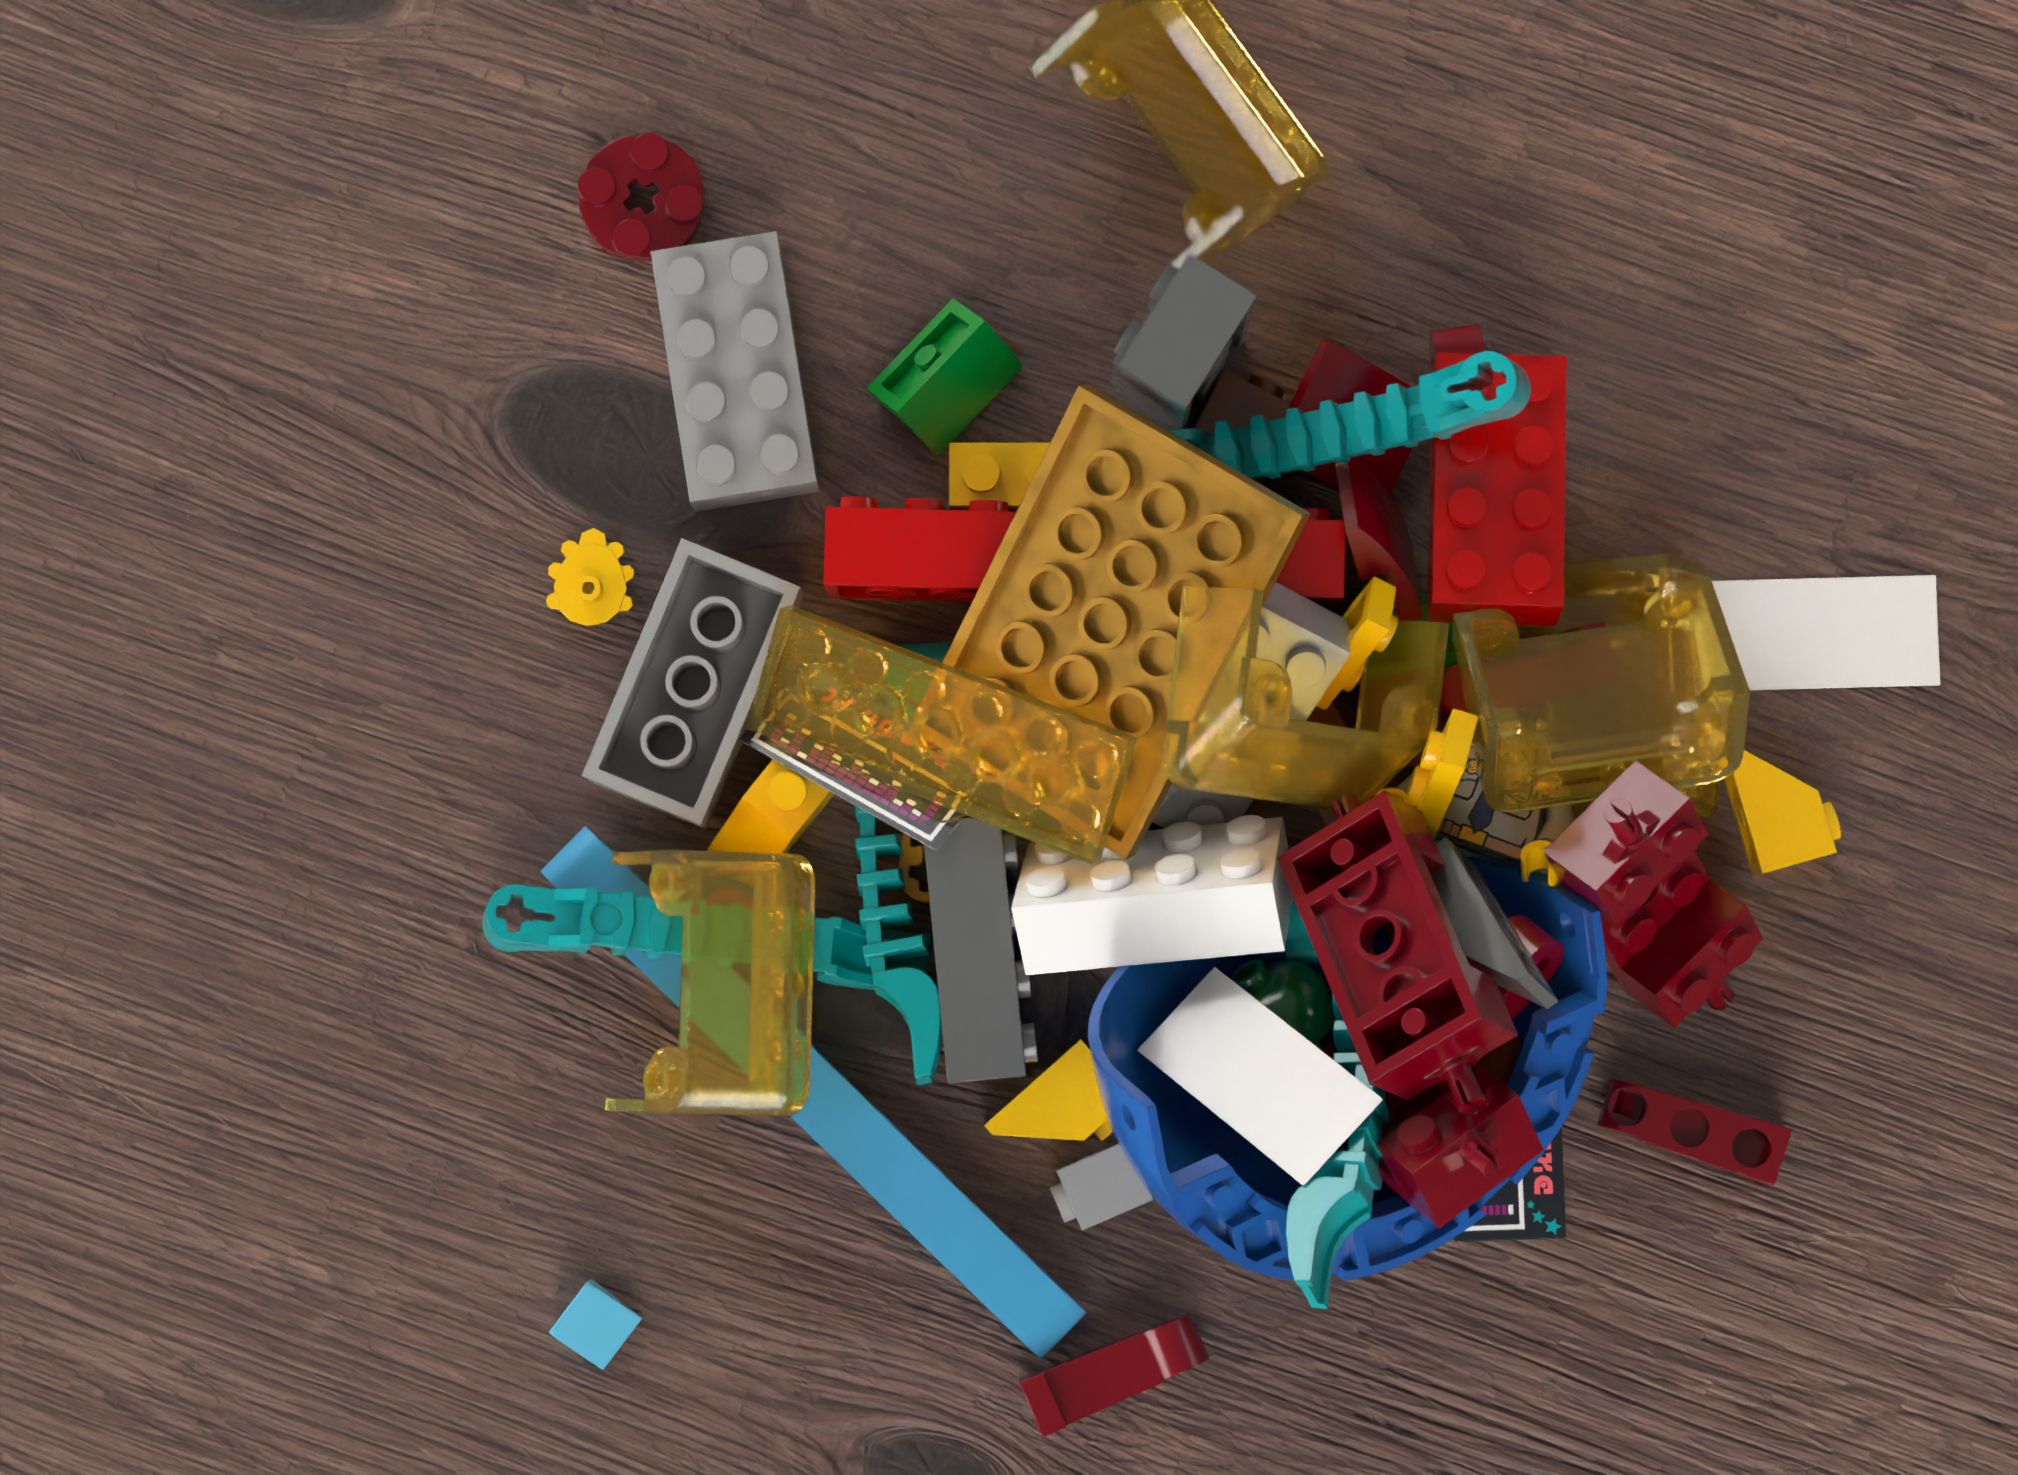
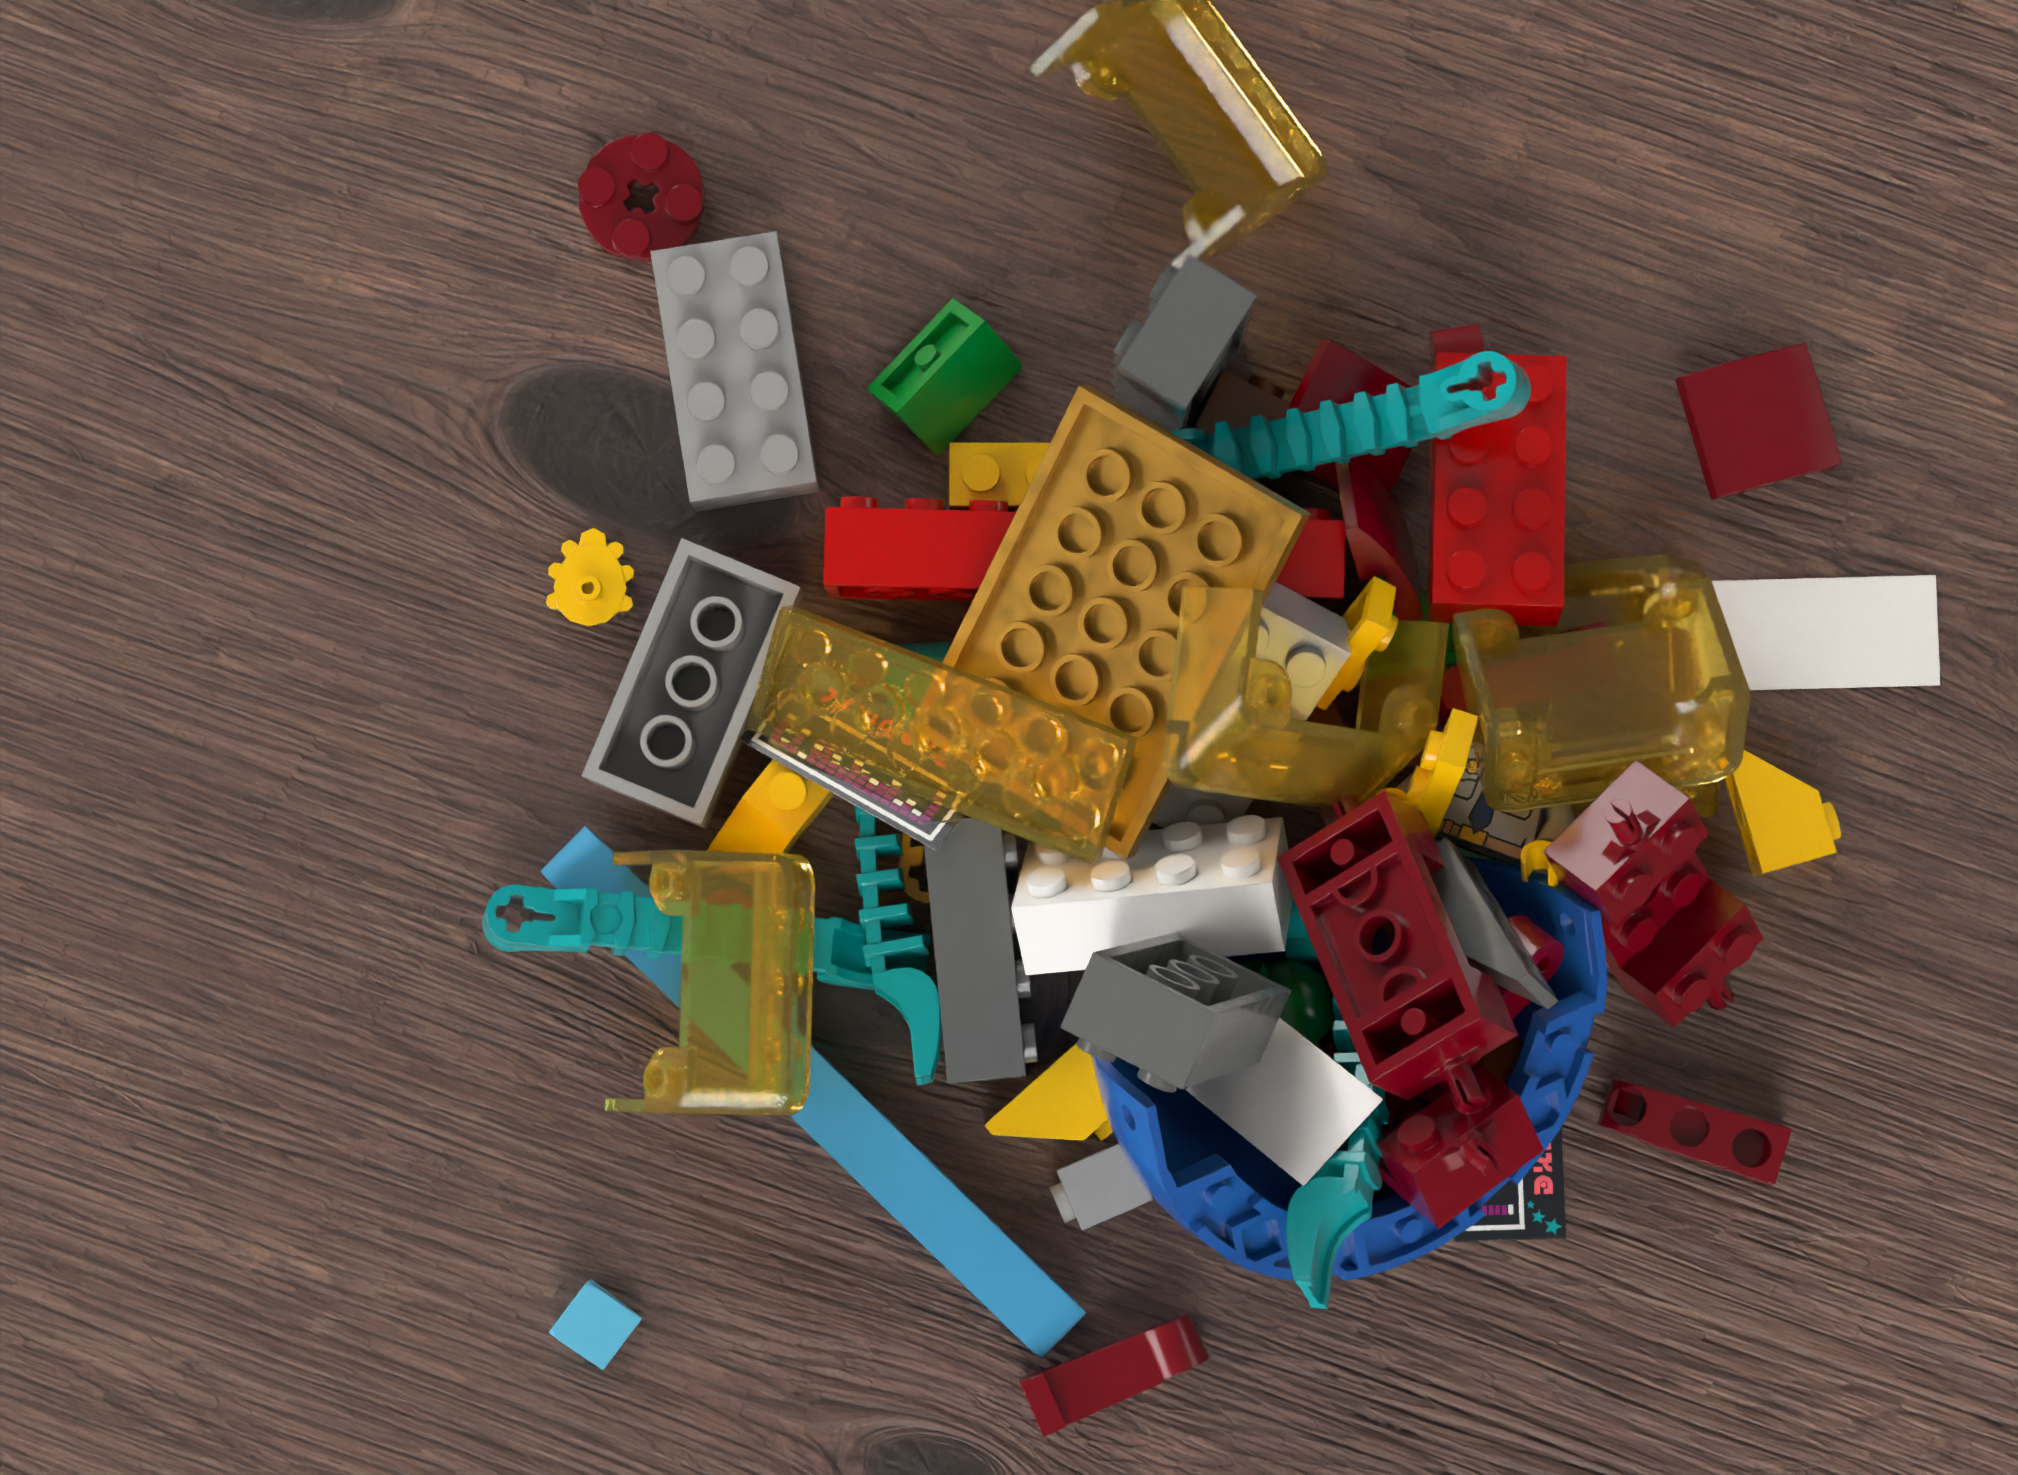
(1173, 1011): none -> dark grey brick
(1758, 421): none -> dark red slope

